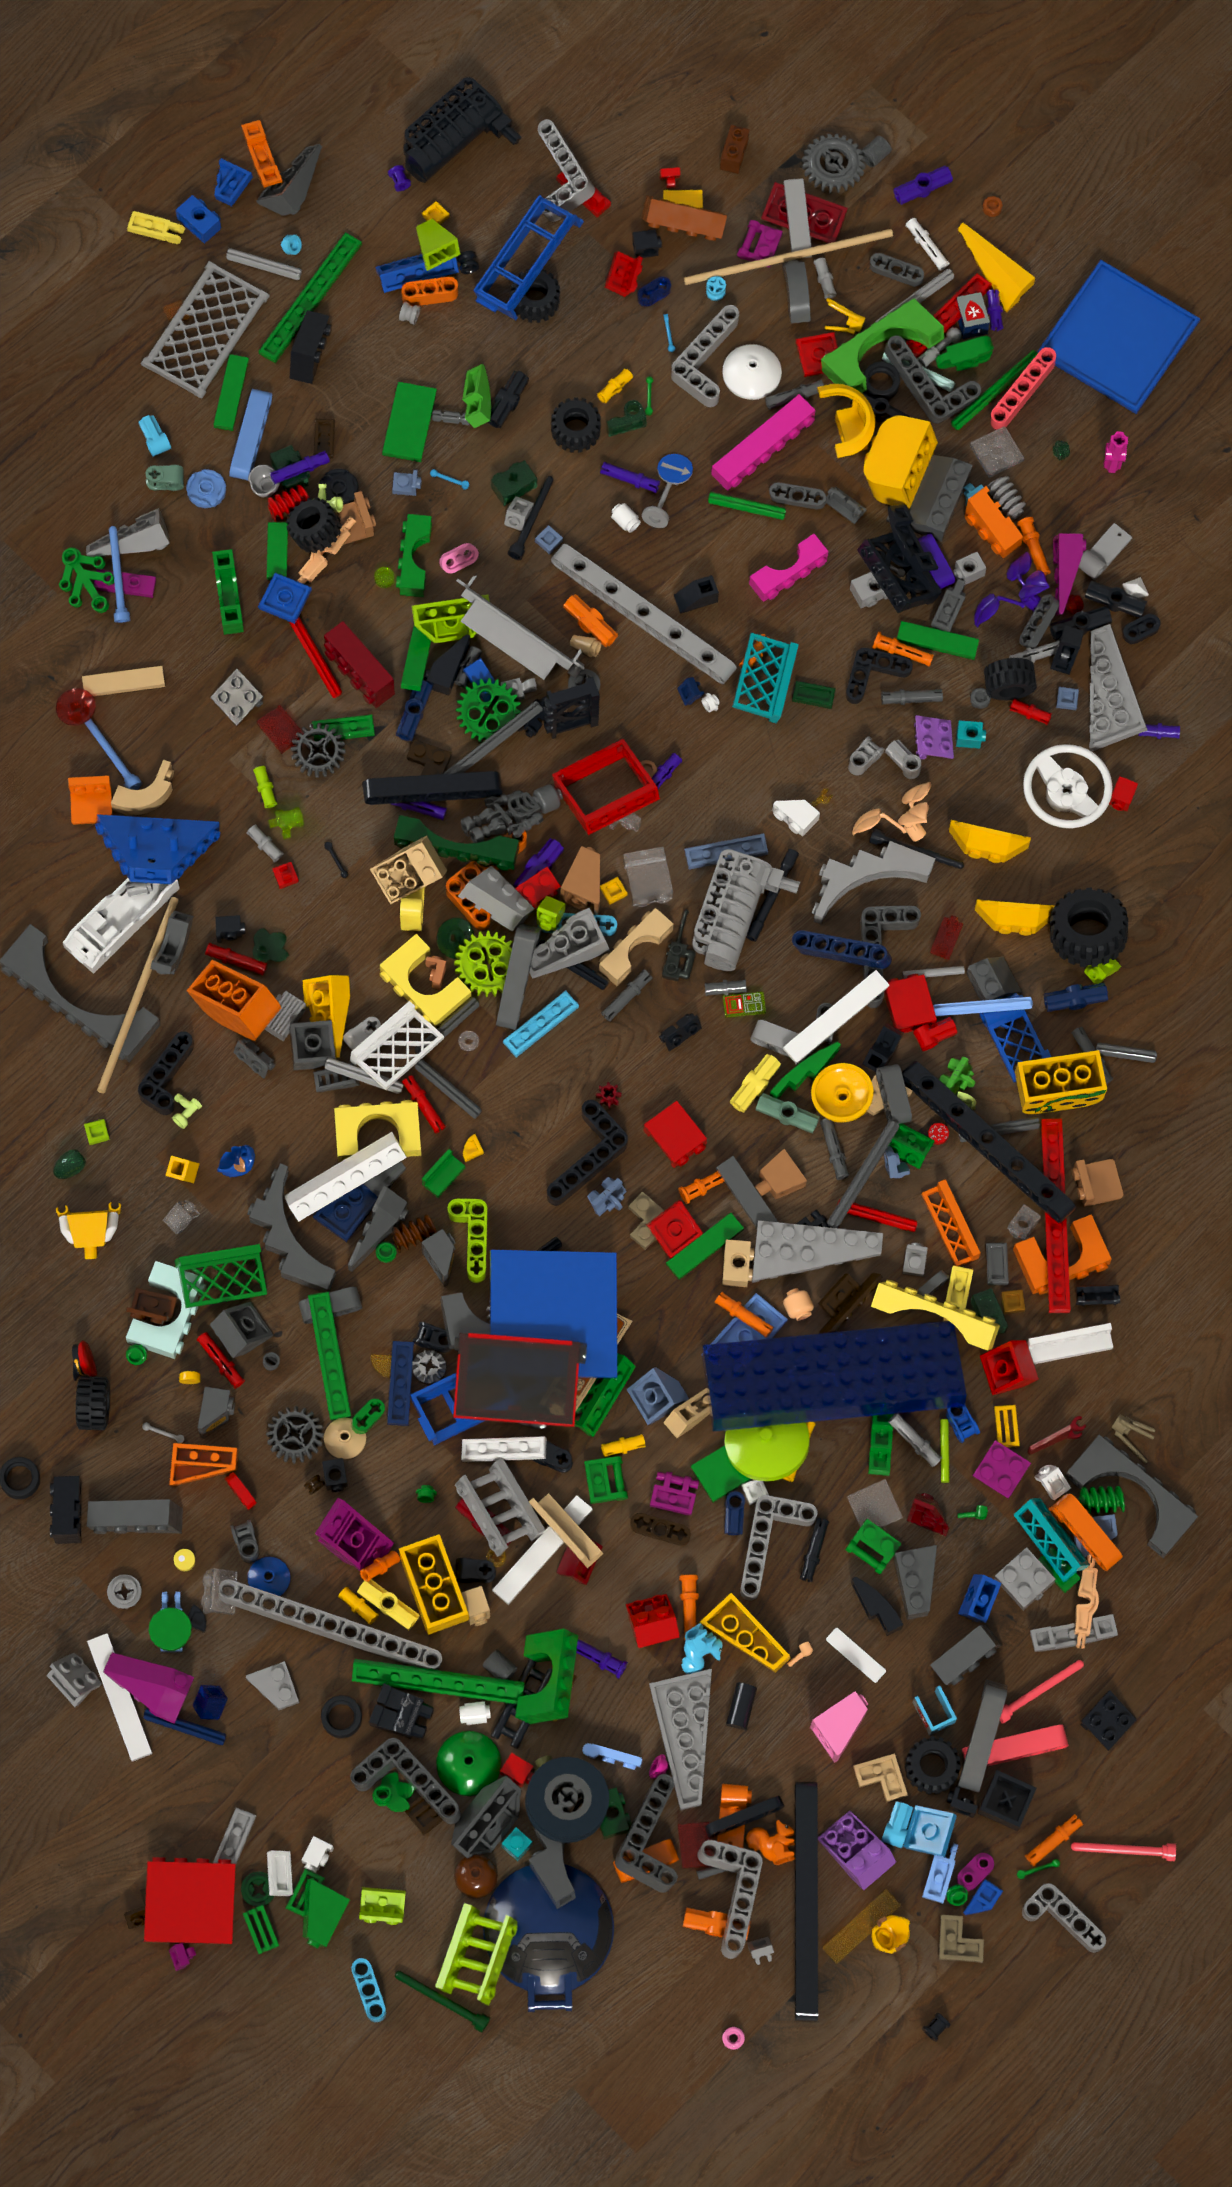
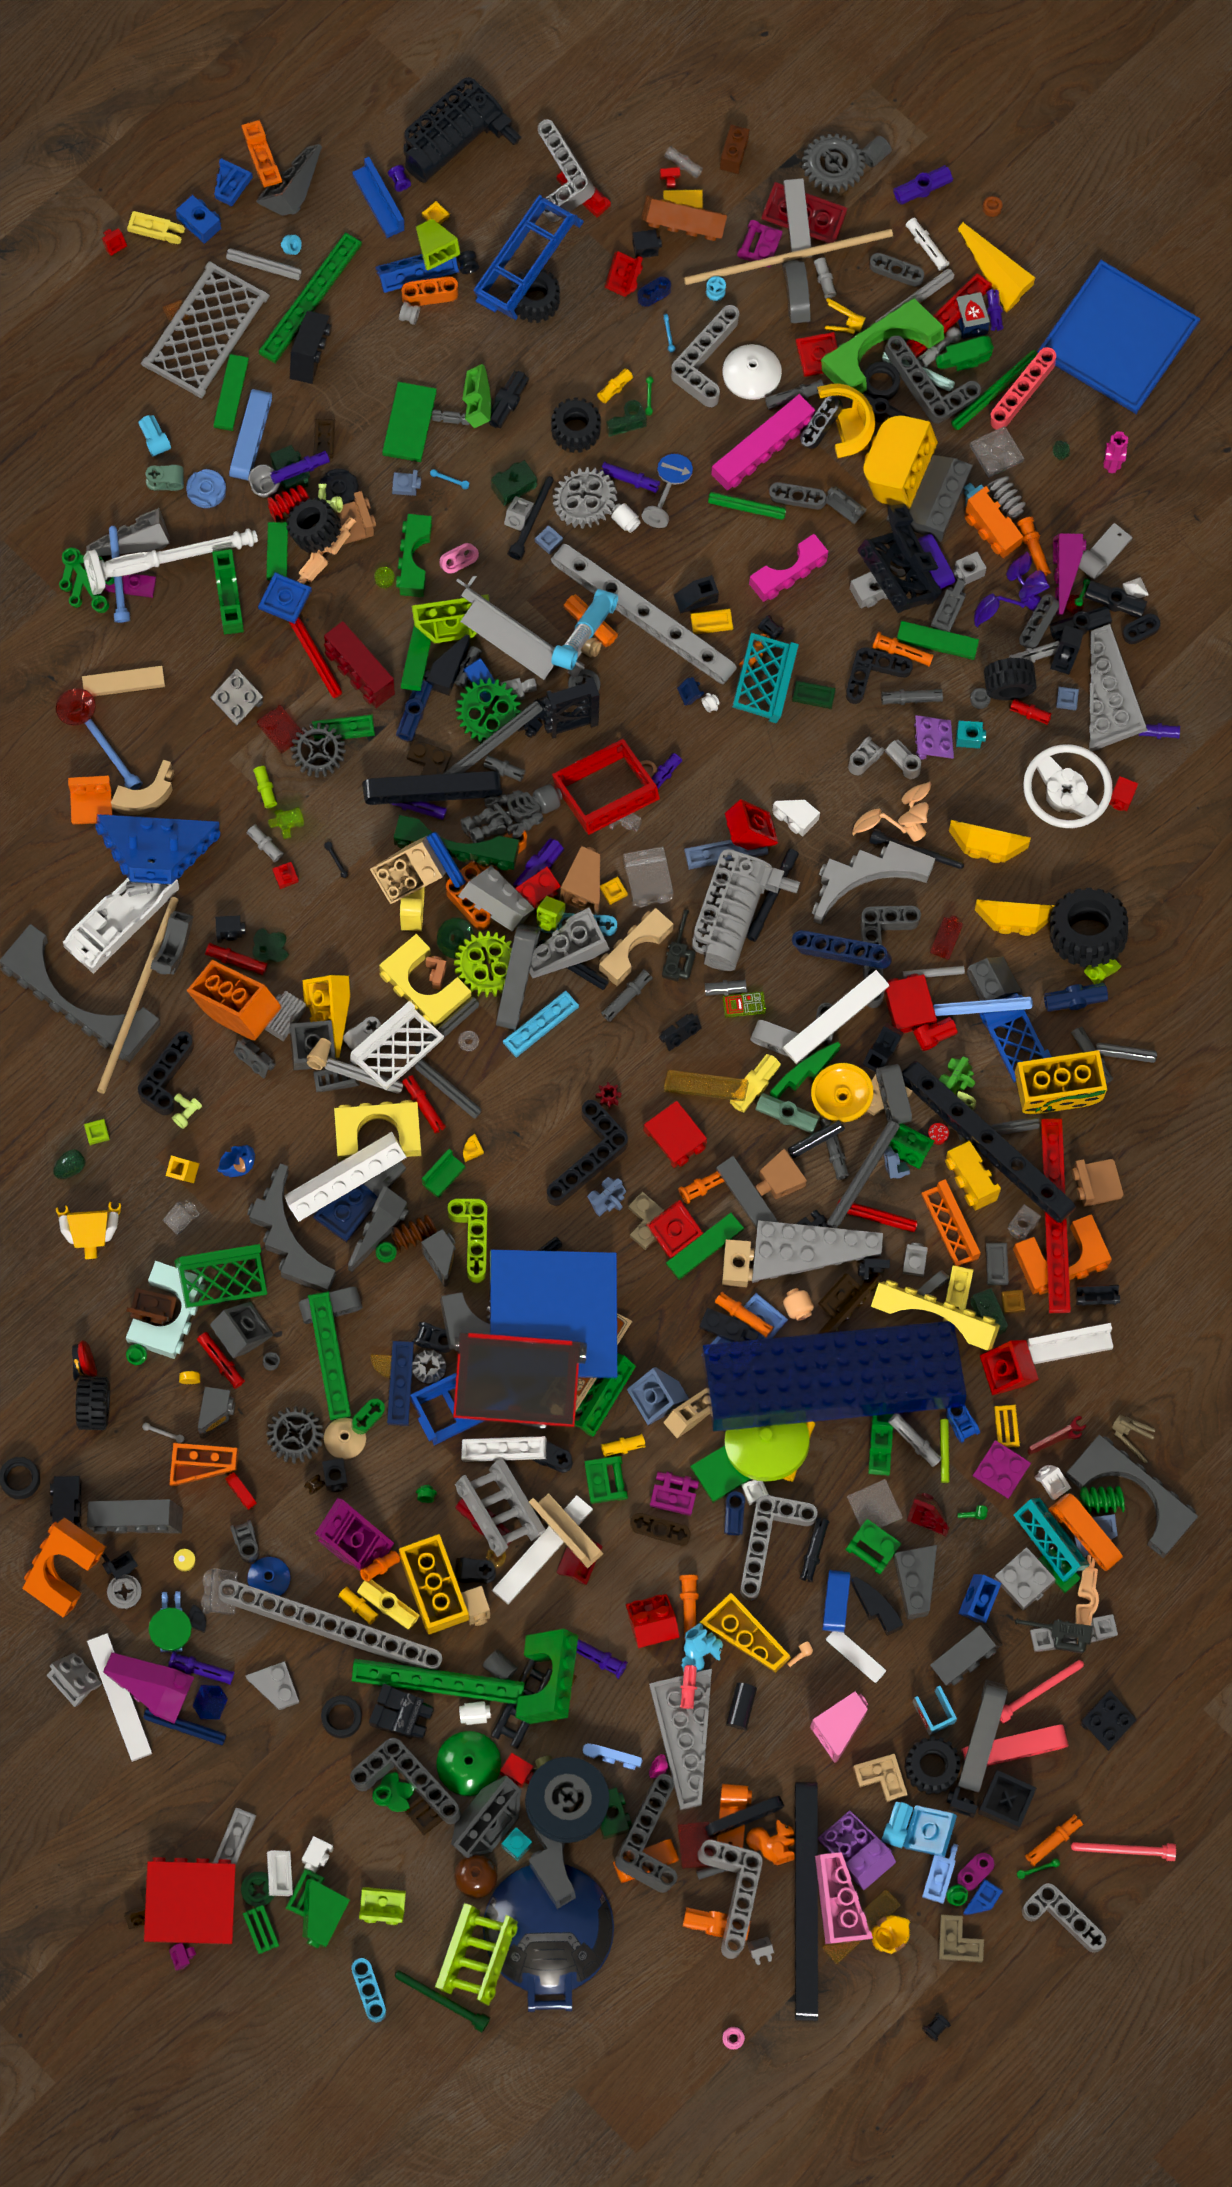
(43, 1579): none -> orange arch
(113, 241): none -> red tile
(119, 1566): none -> black bracket
(133, 563): none -> white piece
(226, 1676): none -> dark purple pin
(318, 1056): none -> tan cone
(379, 199): none -> blue fence
(446, 859): none -> blue axle
(504, 768): none -> dark grey pin
(585, 497): none -> light grey gear
(603, 604): none -> medium azure piece
(683, 162): none -> clear pin
(688, 1687): none -> coral axle
(706, 1085): none -> clear yellow tile
(711, 621): none -> yellow tile
(726, 1327): none -> black hinge
(750, 826): none -> red slope
(770, 627): none -> black bush
(816, 1139): none -> black axle
(822, 799): clear yellow hand -> none
(834, 413): none -> black beam
(836, 1601): none -> blue beam
(839, 1901): none -> bright pink wedge
(875, 1265): none -> black bracket
(972, 1176): none -> yellow wedge
(1065, 1629): none -> pearl dark grey piece
(1079, 601): none -> green hinge

